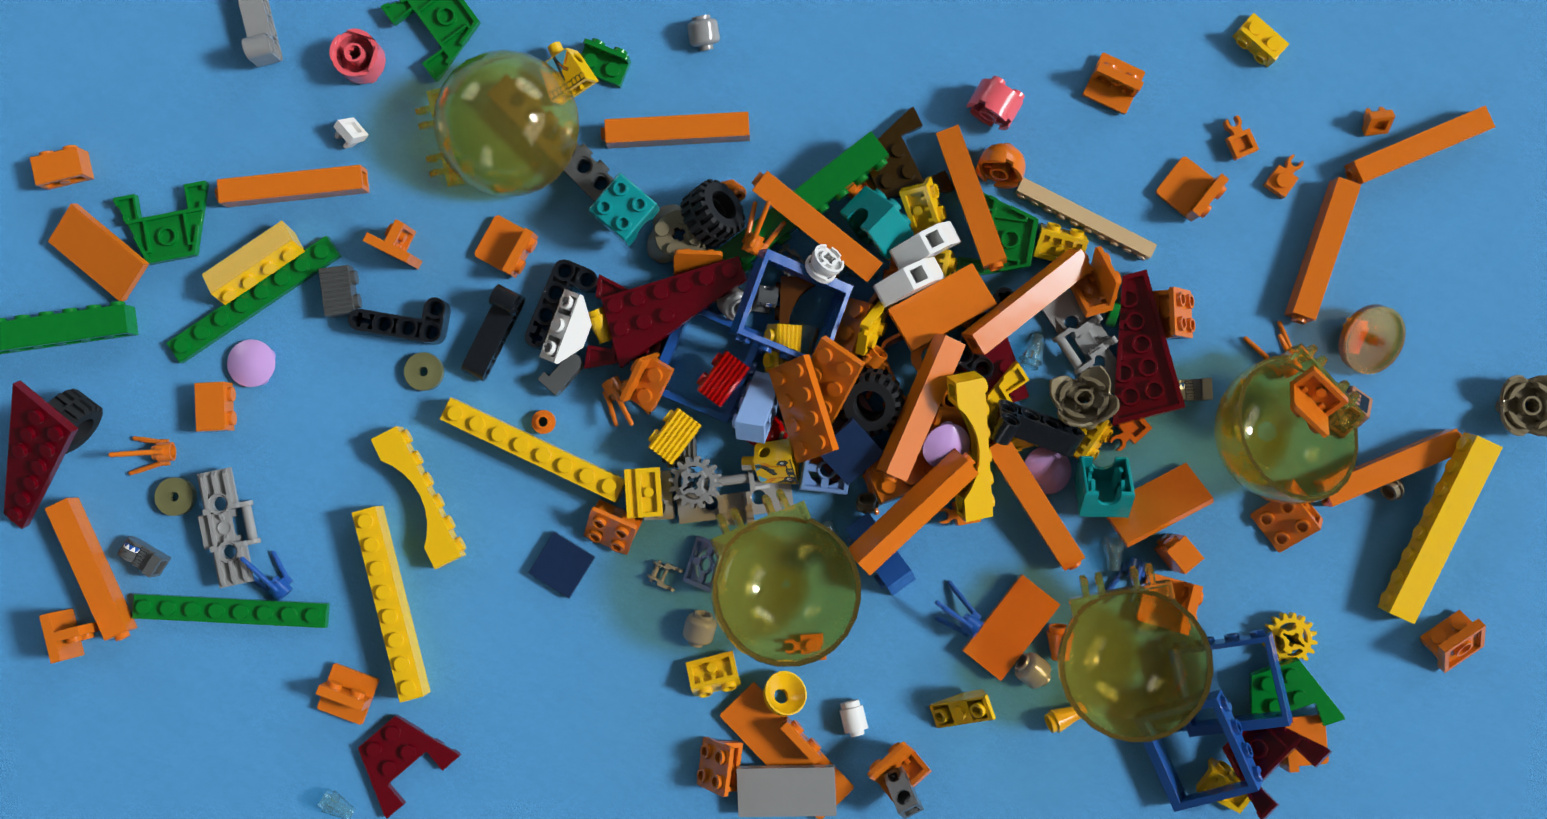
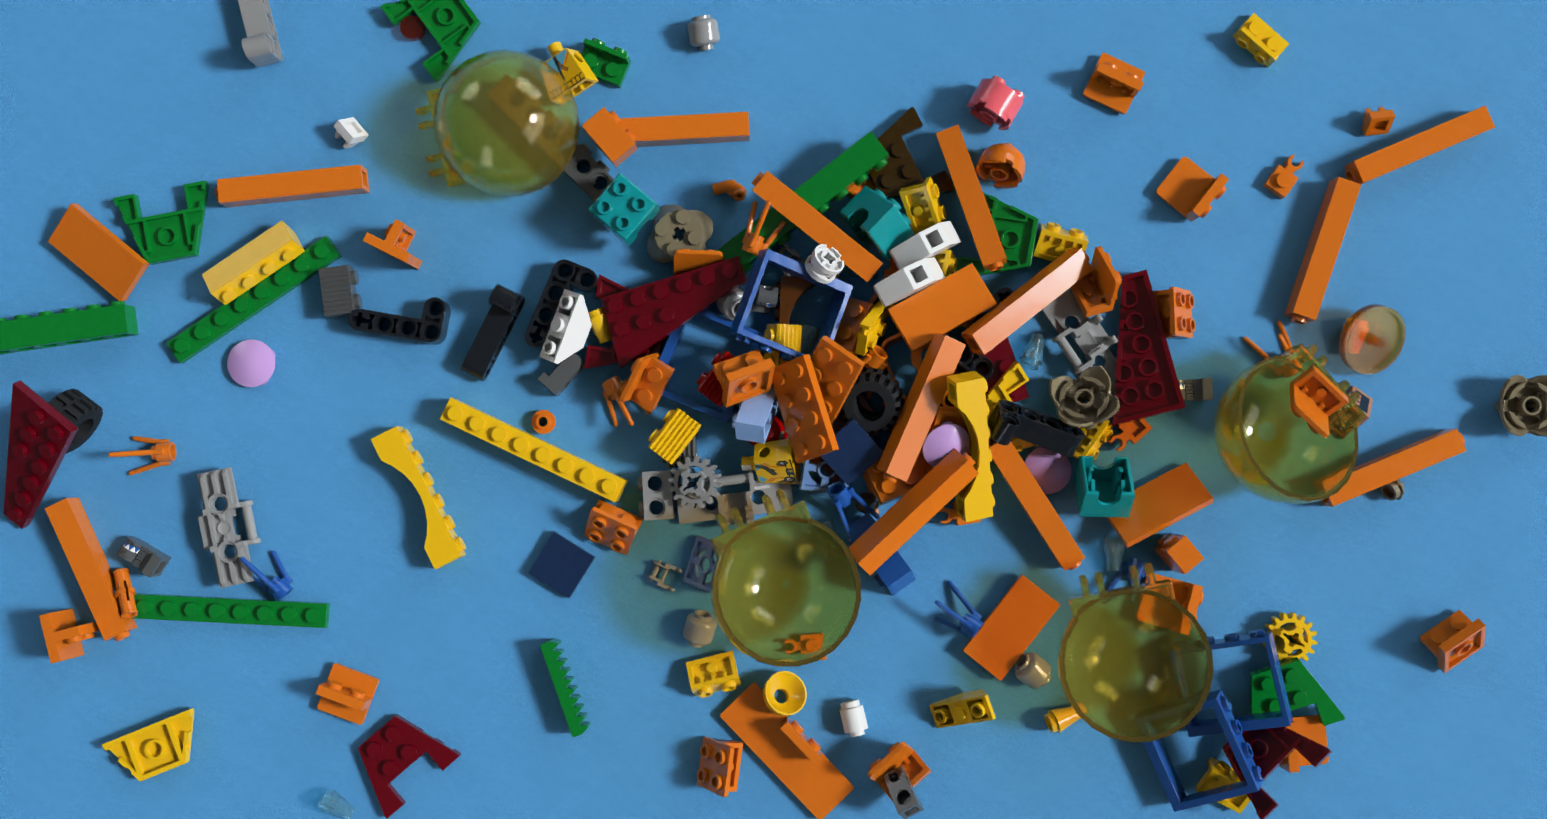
(61, 167): orange brick -> none
(125, 593): none -> orange pin
(155, 746): none -> yellow wing
(165, 492): olive piece -> none
(215, 406): orange brick -> none
(369, 54): coral brick -> none
(391, 603): yellow brick -> none
(412, 28): none -> clear red tile
(413, 368): olive piece -> none
(506, 246): orange bracket -> none
(563, 688): none -> green gear
(610, 136): none -> orange brick
(643, 492): yellow plate -> none
(712, 213): black tyre -> none
(744, 377): none -> orange bracket
(786, 790): light grey piece -> none
(840, 497): none -> blue plant
(1054, 635): orange cone -> none
(1085, 218): tan piece -> none
(1112, 316): green tile -> none
(1240, 142): orange plate -> none
(1286, 523): orange bracket -> none
(1439, 526): yellow brick -> none

